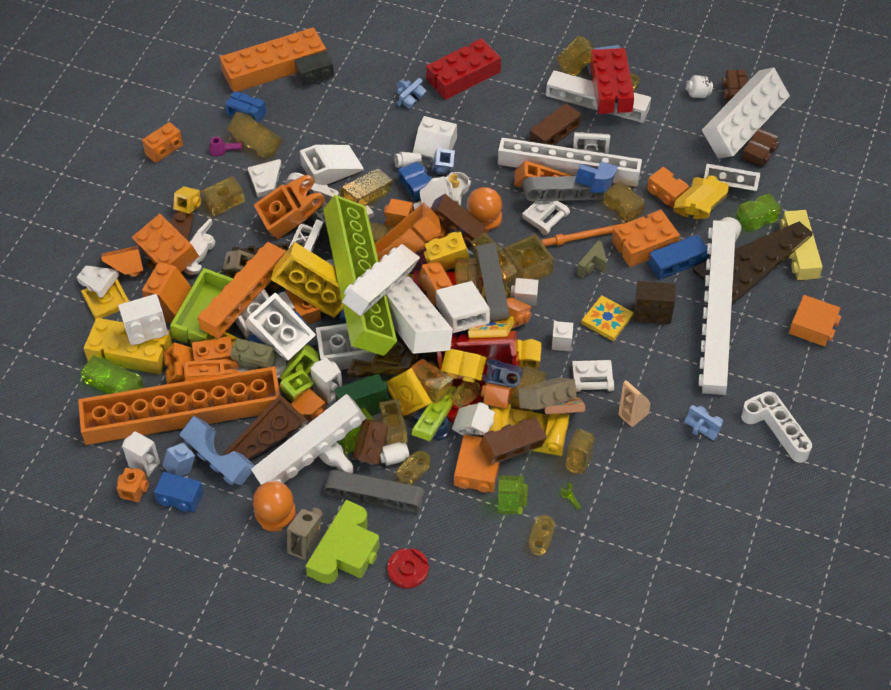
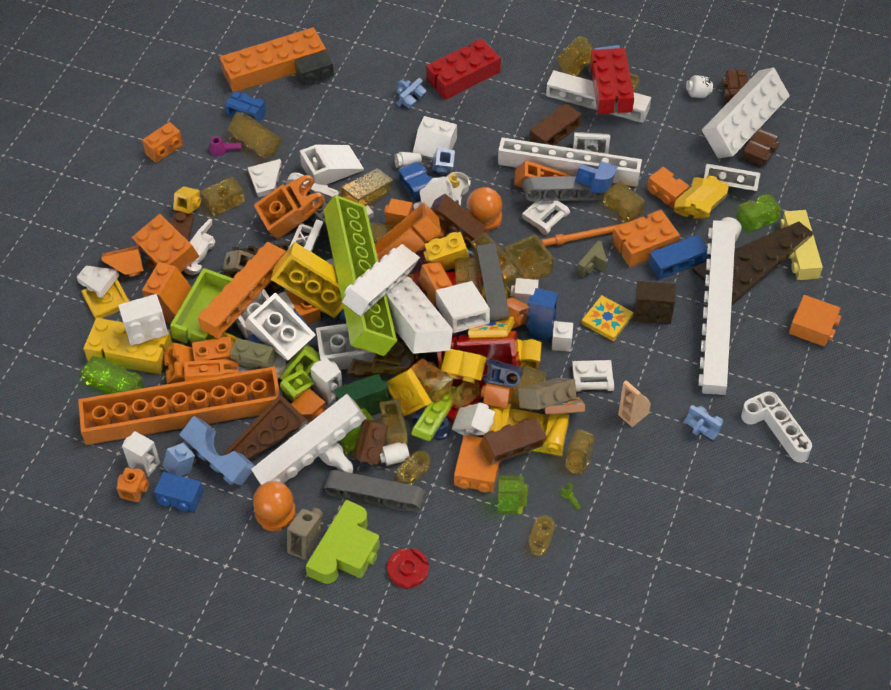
(542, 314): none -> blue brick

